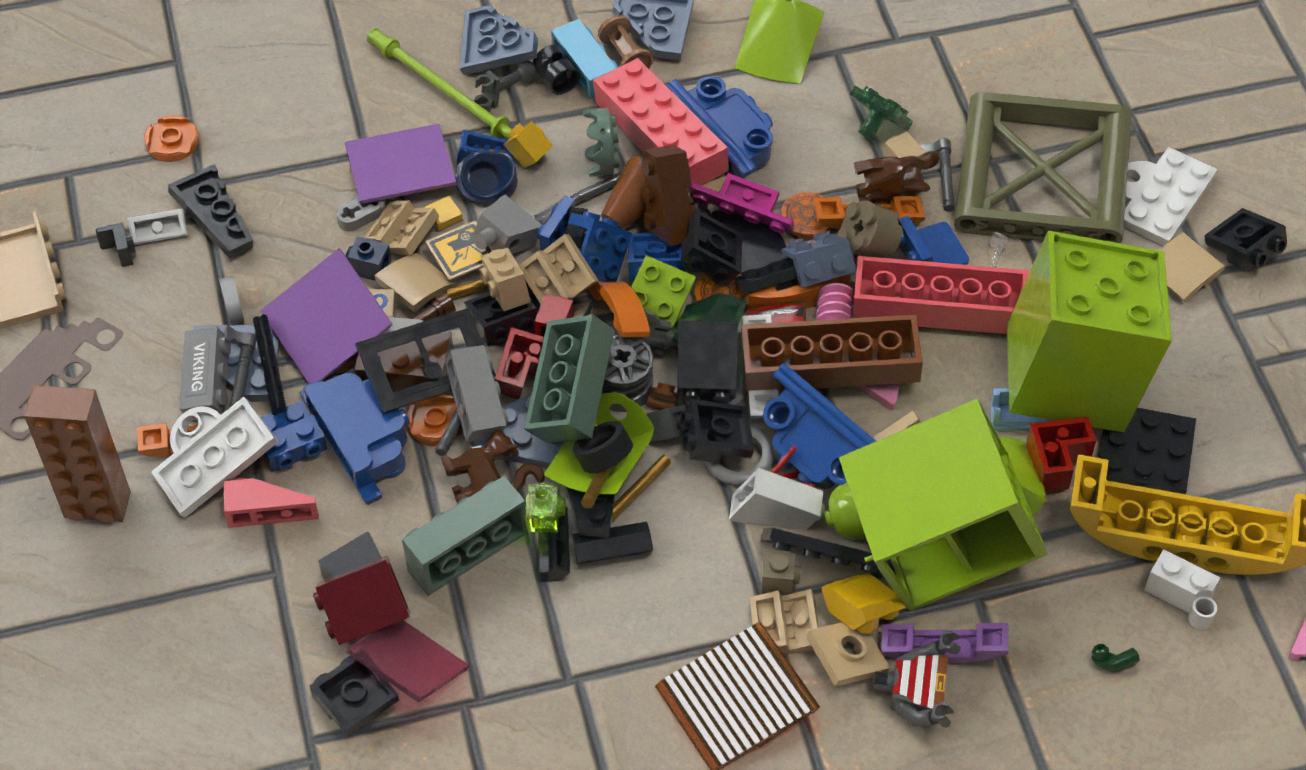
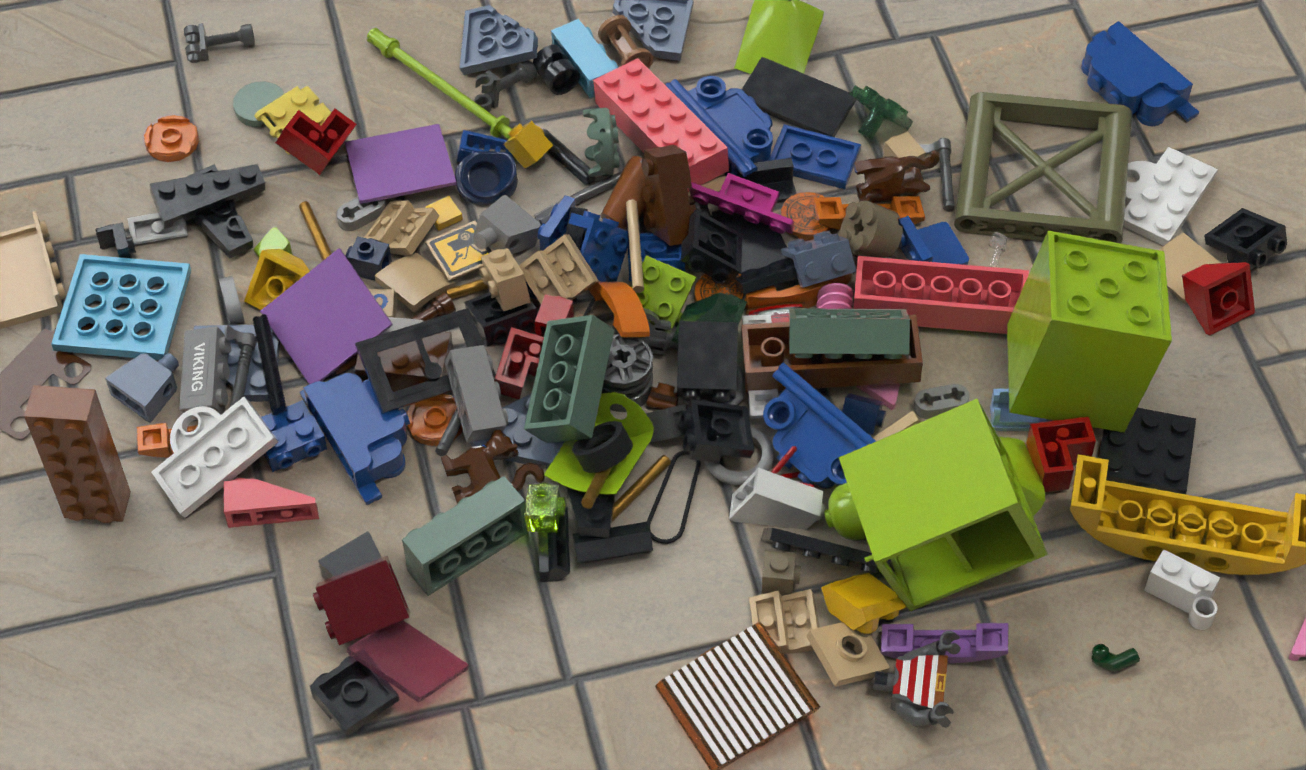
(118, 271): none -> medium azure piece
(144, 384): none -> sand blue torso
(194, 34): none -> dark grey bar
(196, 193): none -> wing
(252, 99): none -> sand green tile
(273, 240): none -> lime slope
(273, 276): none -> yellow slope
(287, 105): none -> light yellow plate
(315, 143): none -> red brick
(315, 229): none -> pearl gold bar
(569, 159): none -> black axle
(634, 246): none -> tan bar
(689, 500): none -> black piece
(774, 175): none -> black panel
(798, 98): none -> black tile
(817, 155): none -> blue tile
(848, 332): none -> sand green slope
(864, 412): none -> dark blue brick
(940, 400): none -> light grey beam
(1135, 76): none -> blue brick
(1219, 294): none -> red slope

